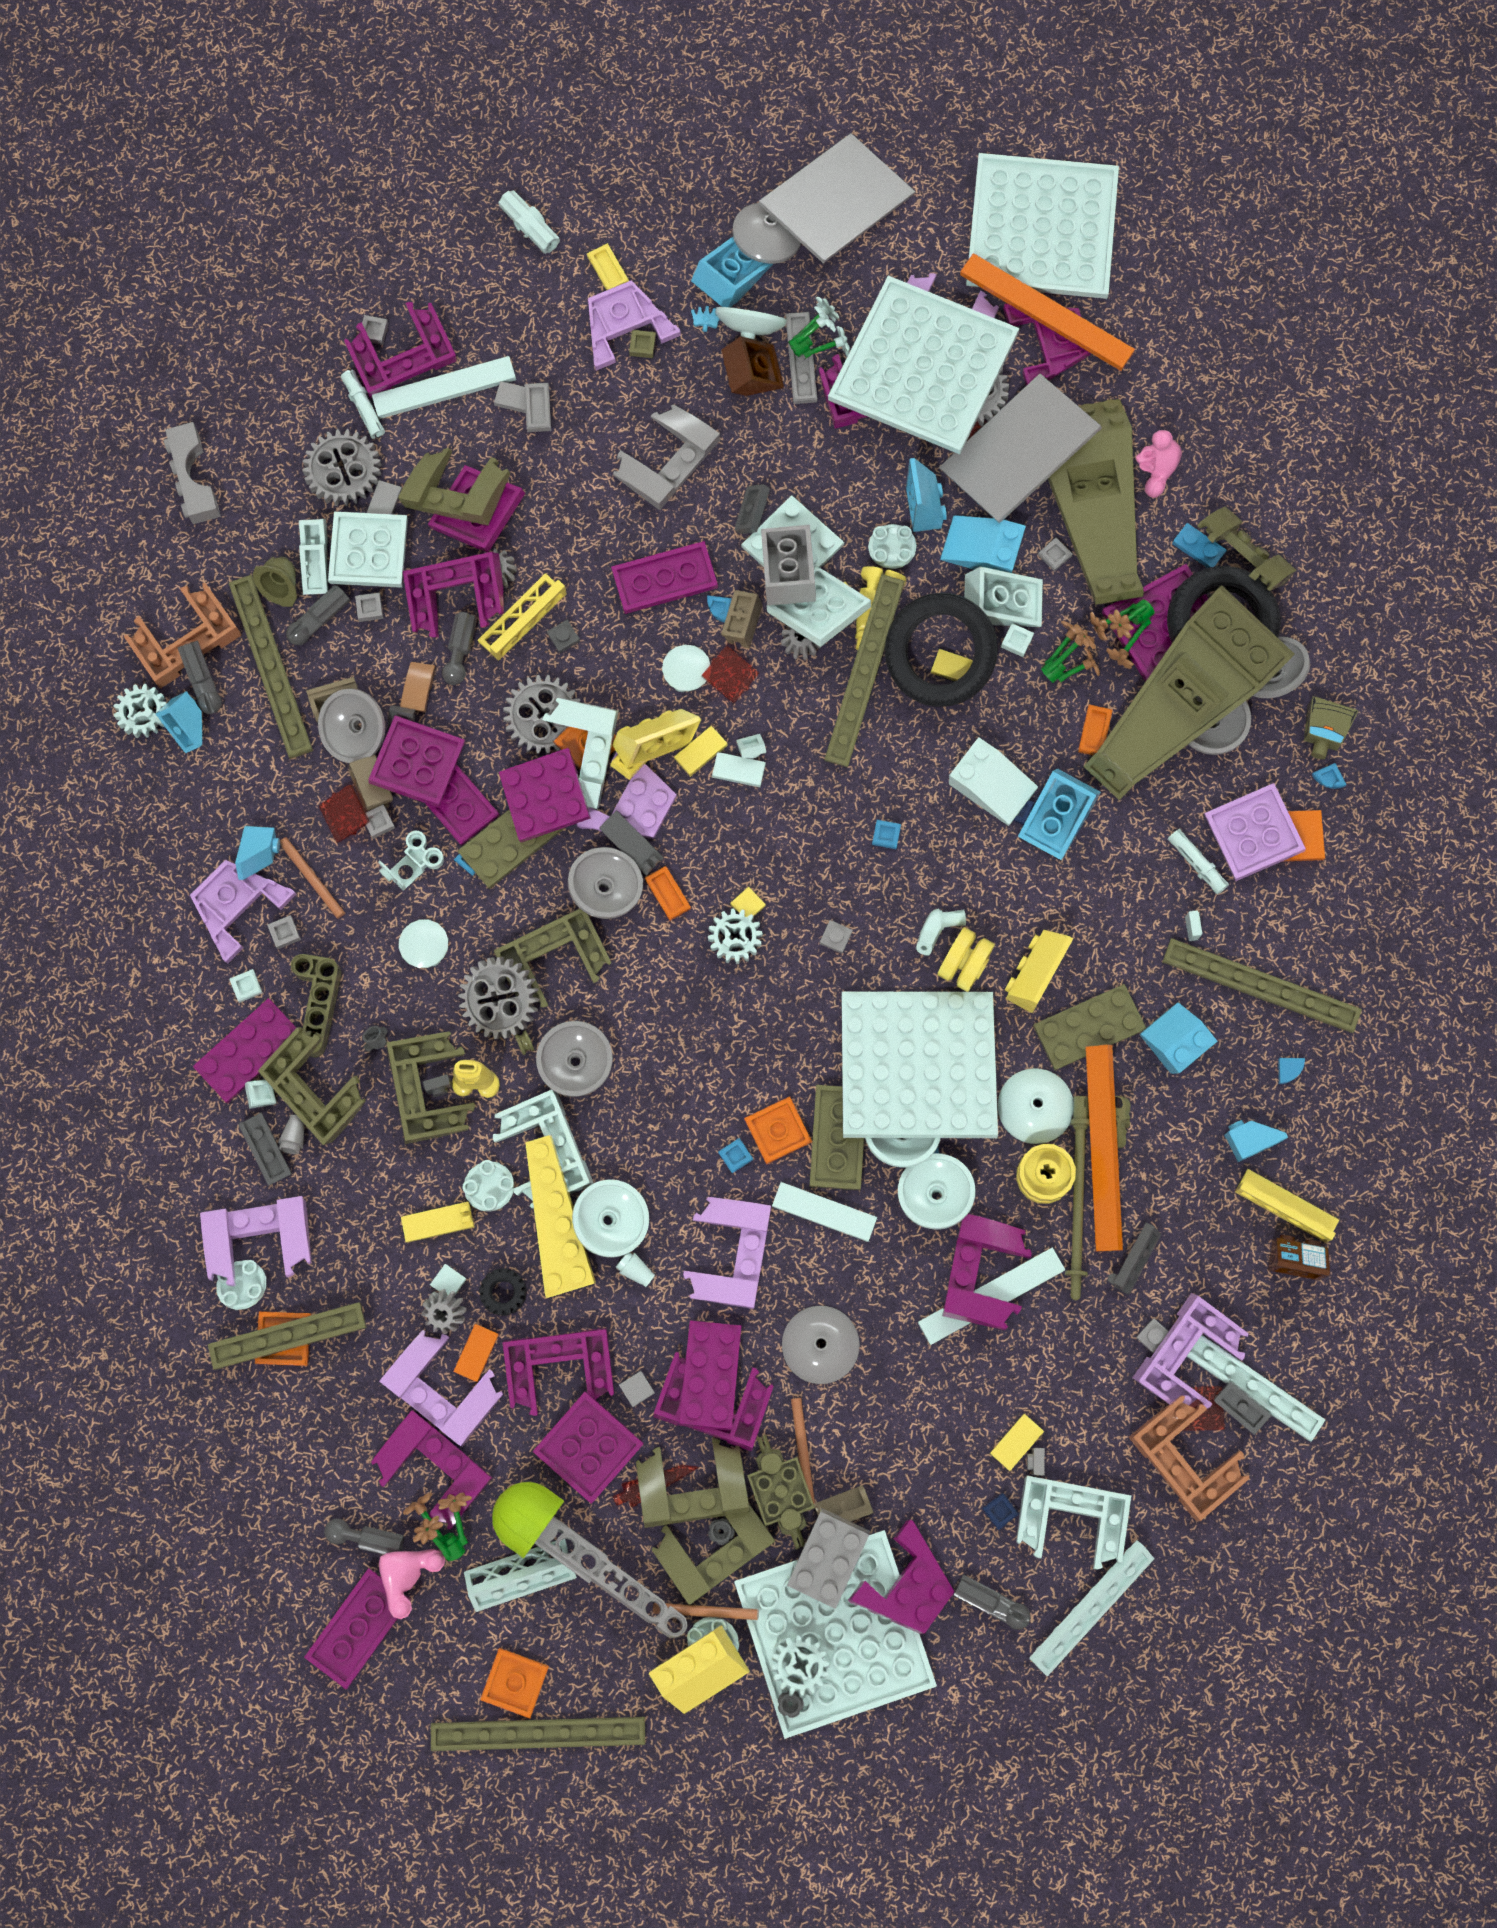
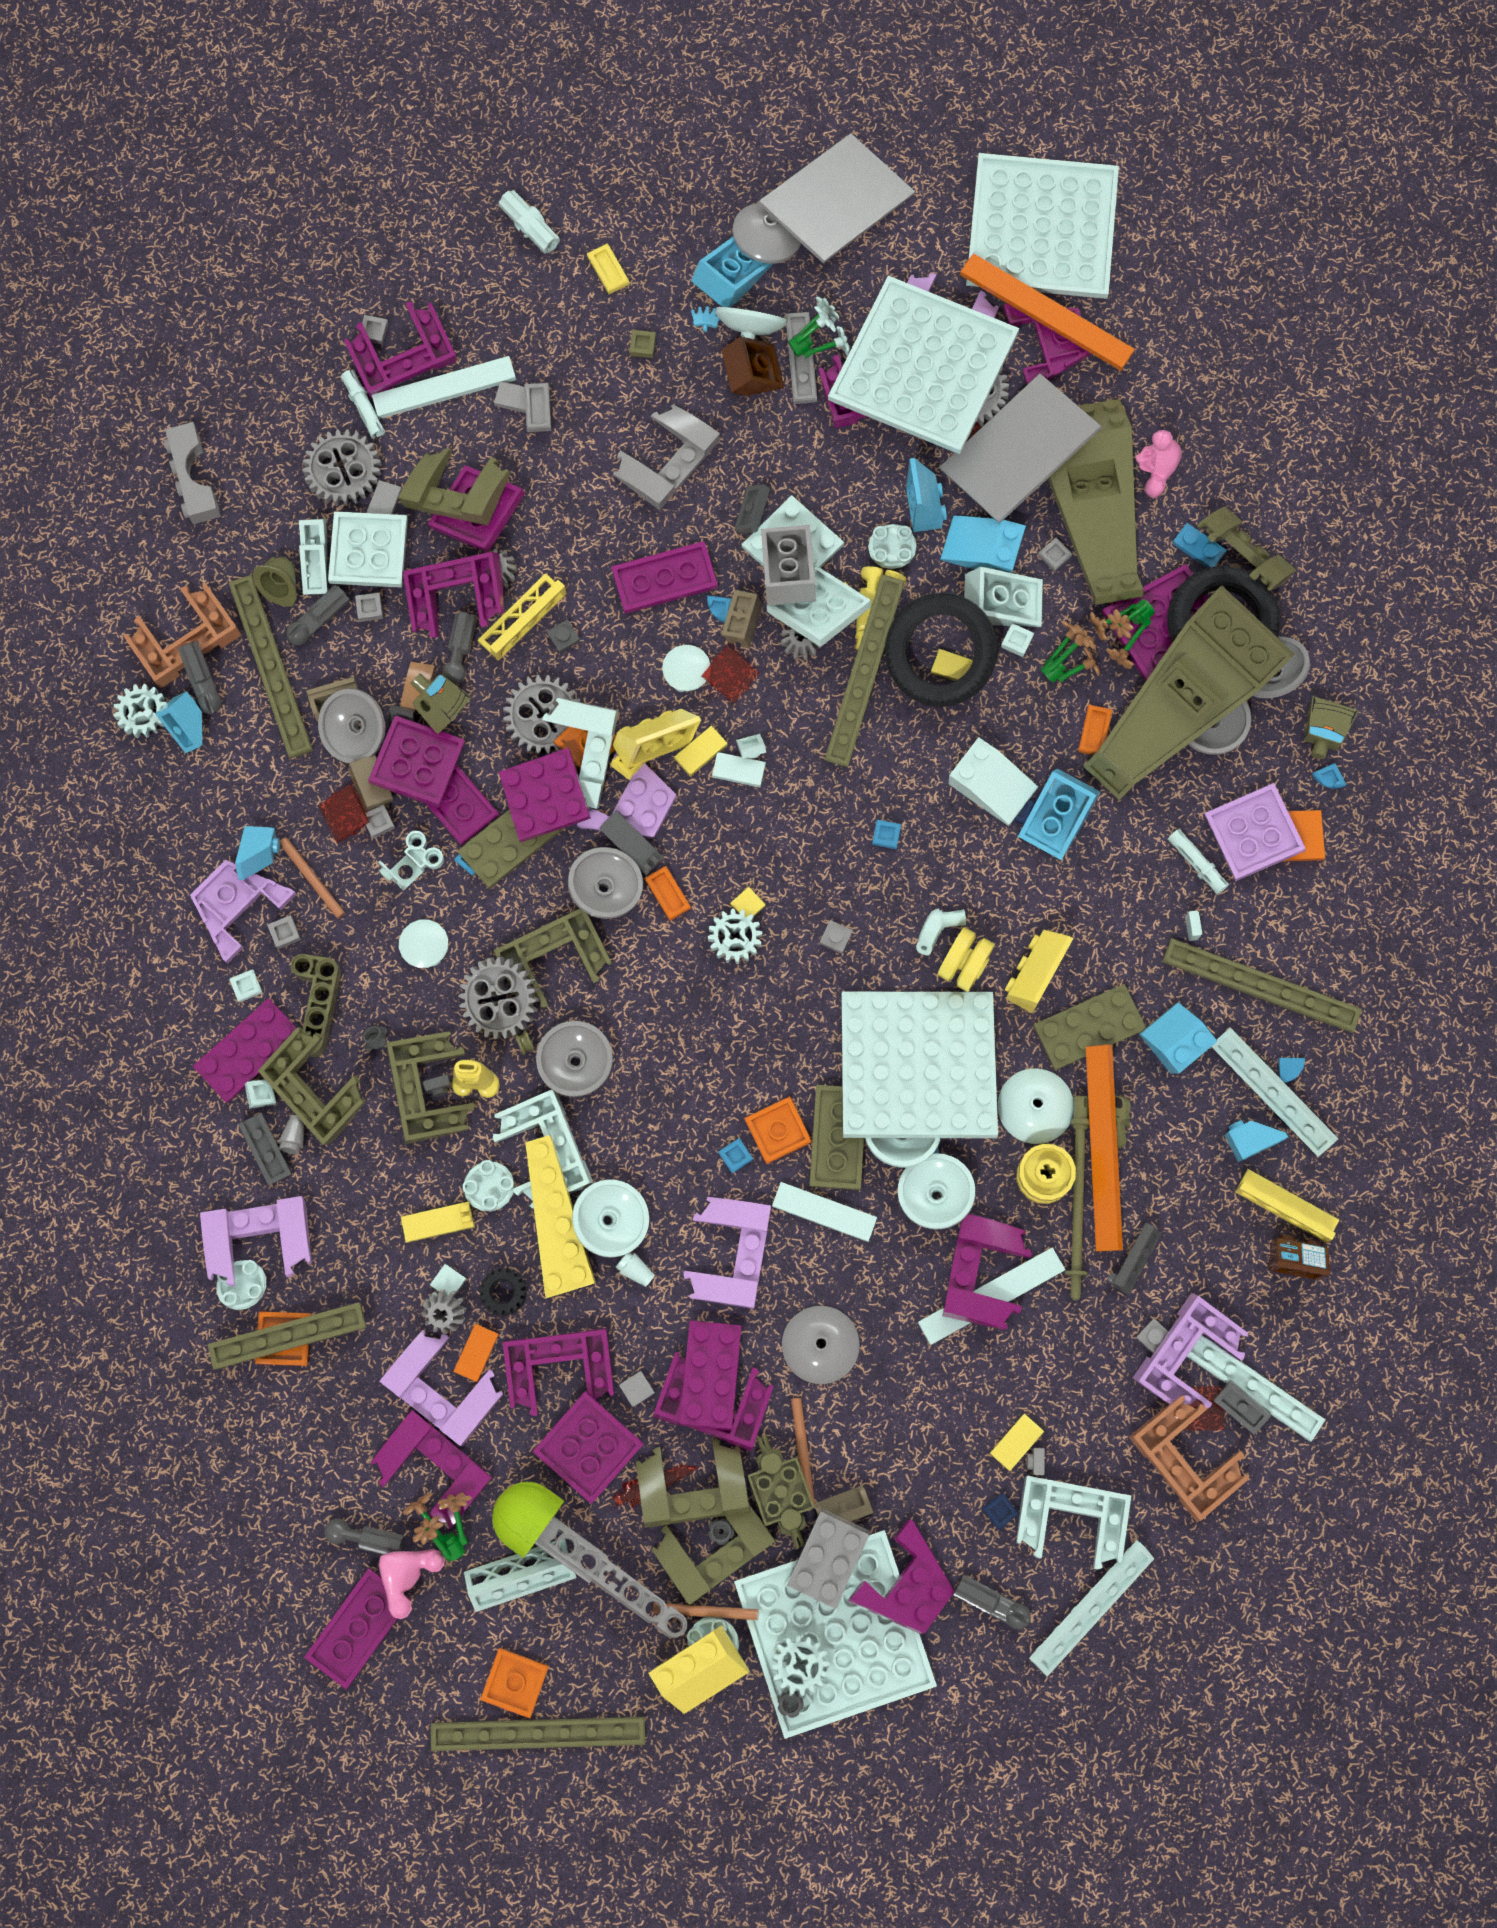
(438, 700): none -> olive torso
(620, 312): lavender wing -> none
(1274, 1092): none -> light aqua plate

